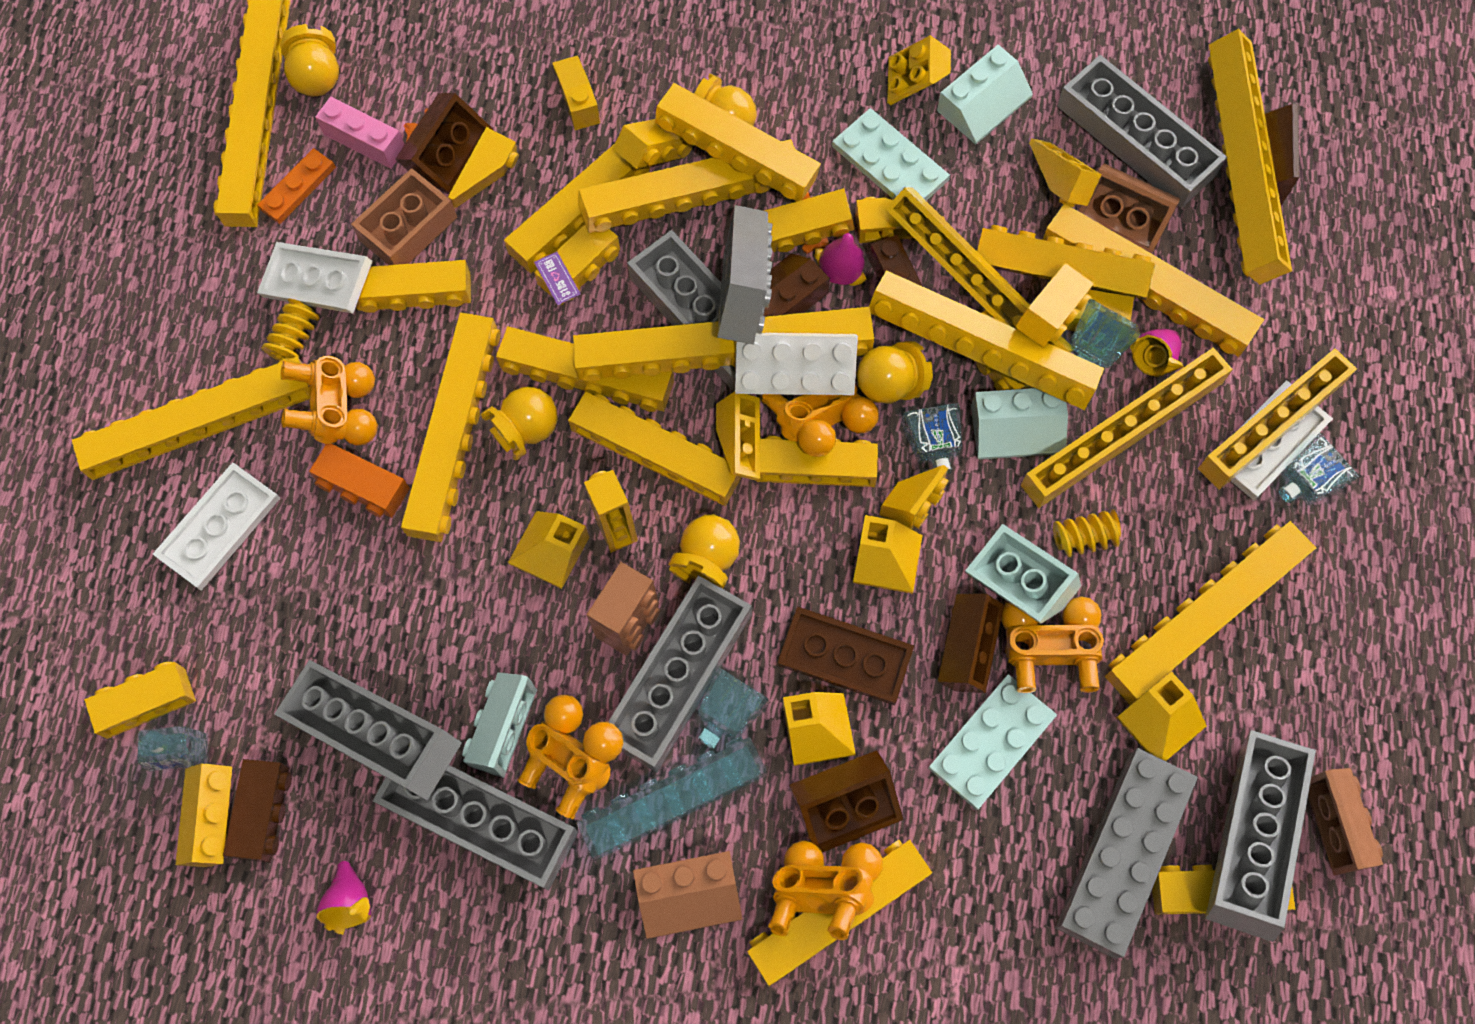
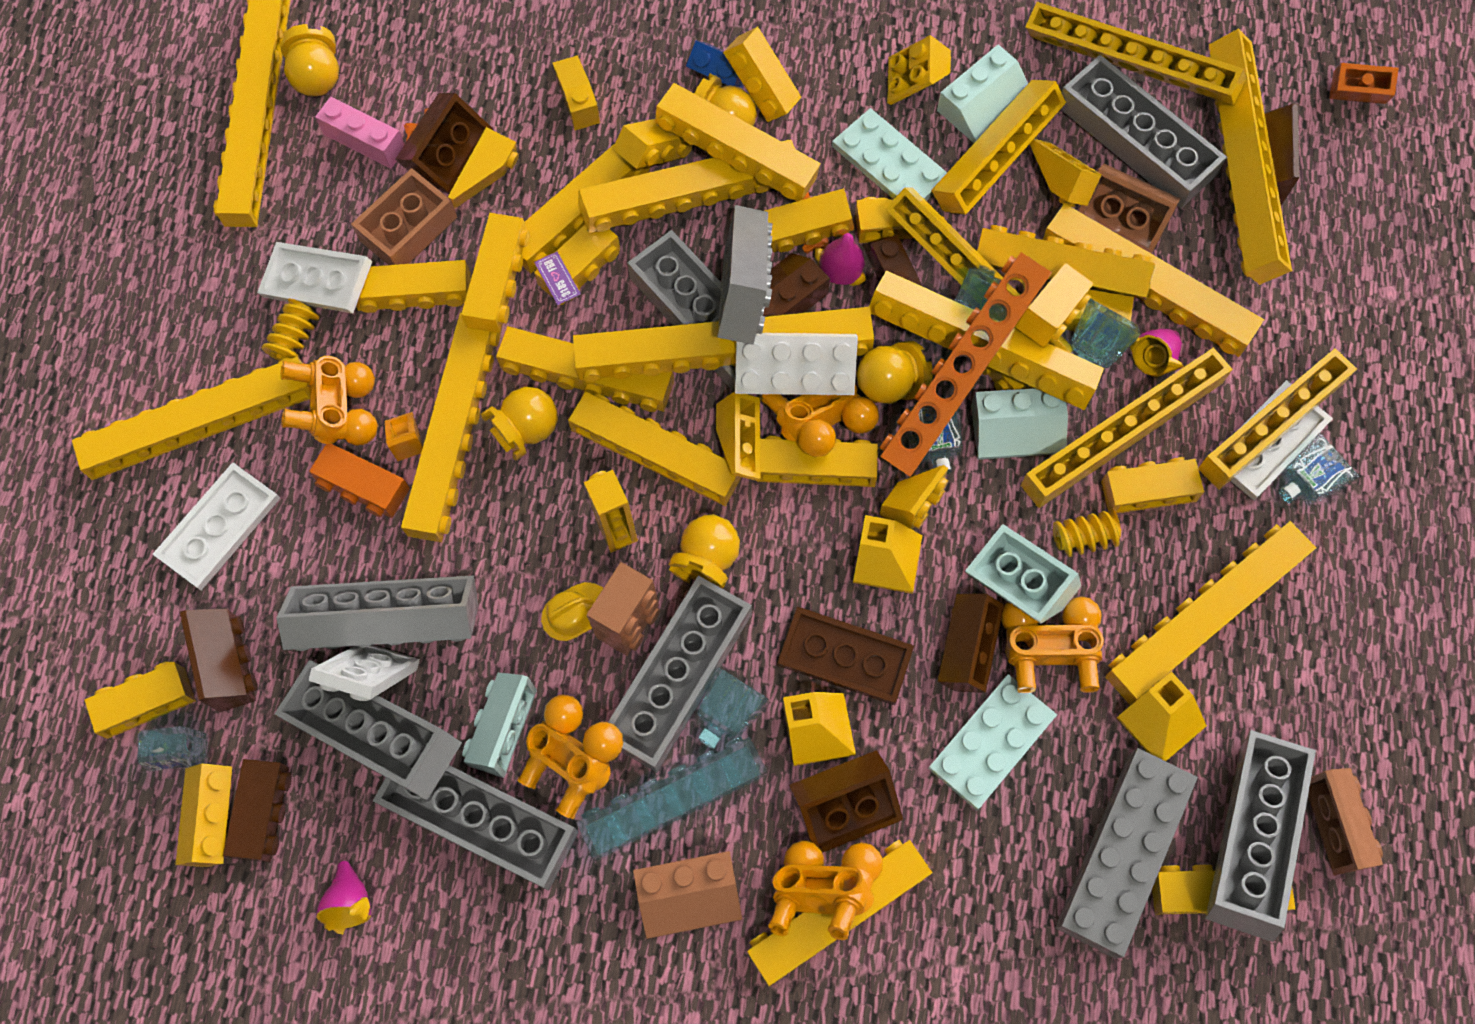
(219, 658): none -> reddish brown slope
(296, 186): orange plate -> none
(363, 671): none -> white plate
(378, 613): none -> light grey brick
(403, 436): none -> light orange slope
(495, 273): none -> yellow brick
(550, 547): yellow slope -> none
(567, 611): none -> yellow piece
(710, 59): none -> blue brick
(762, 74): none -> yellow brick
(974, 288): none -> clear light blue slope
(998, 146): none -> yellow brick
(1032, 277): none -> orange brick
(1137, 53): none -> yellow brick
(1152, 485): none -> yellow brick
(1364, 83): none -> orange brick

